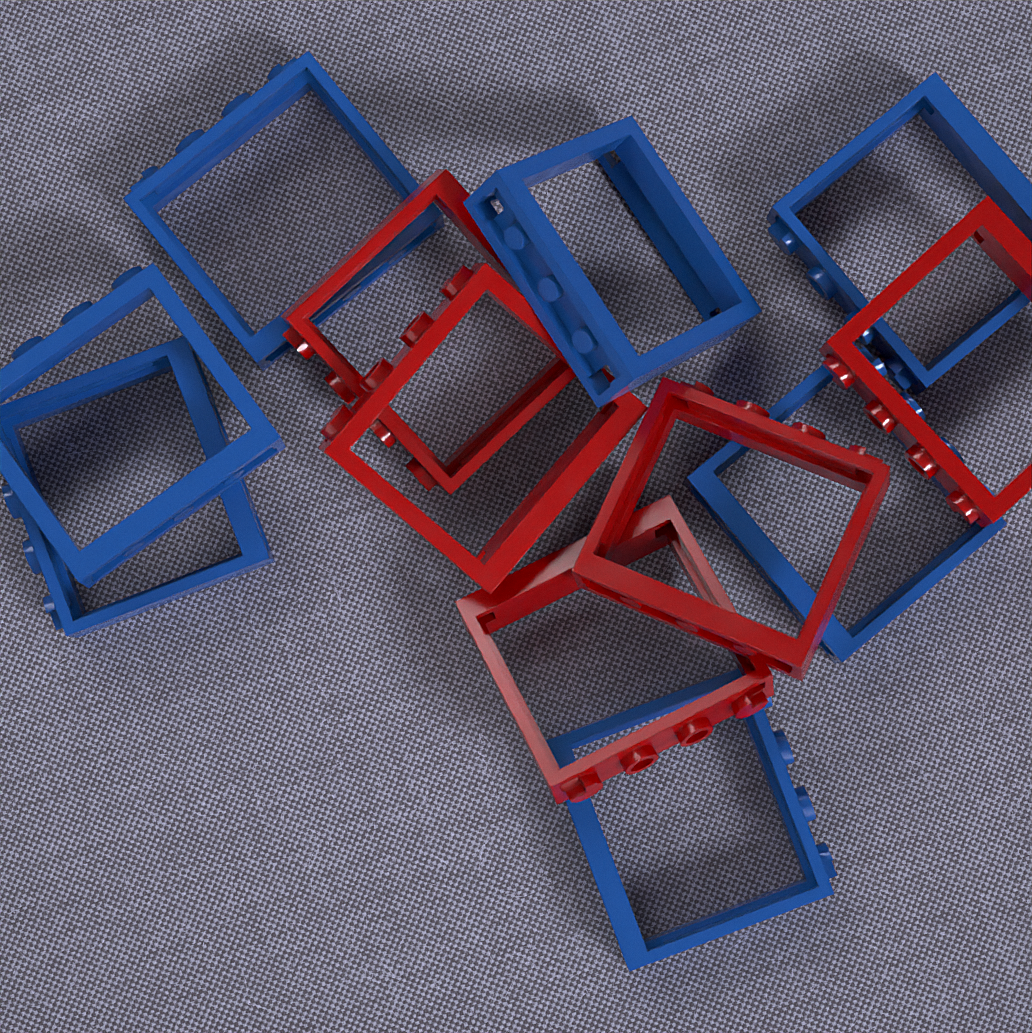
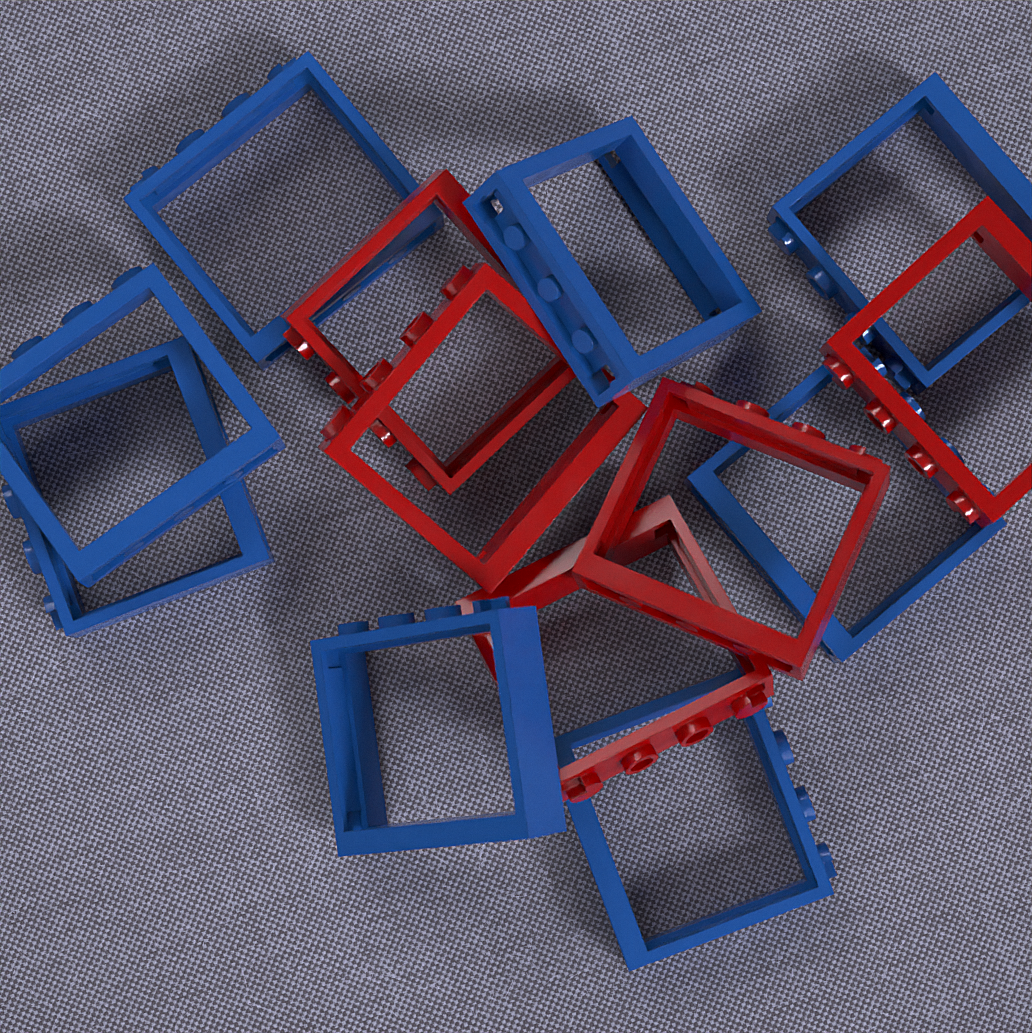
(352, 740): none -> blue window

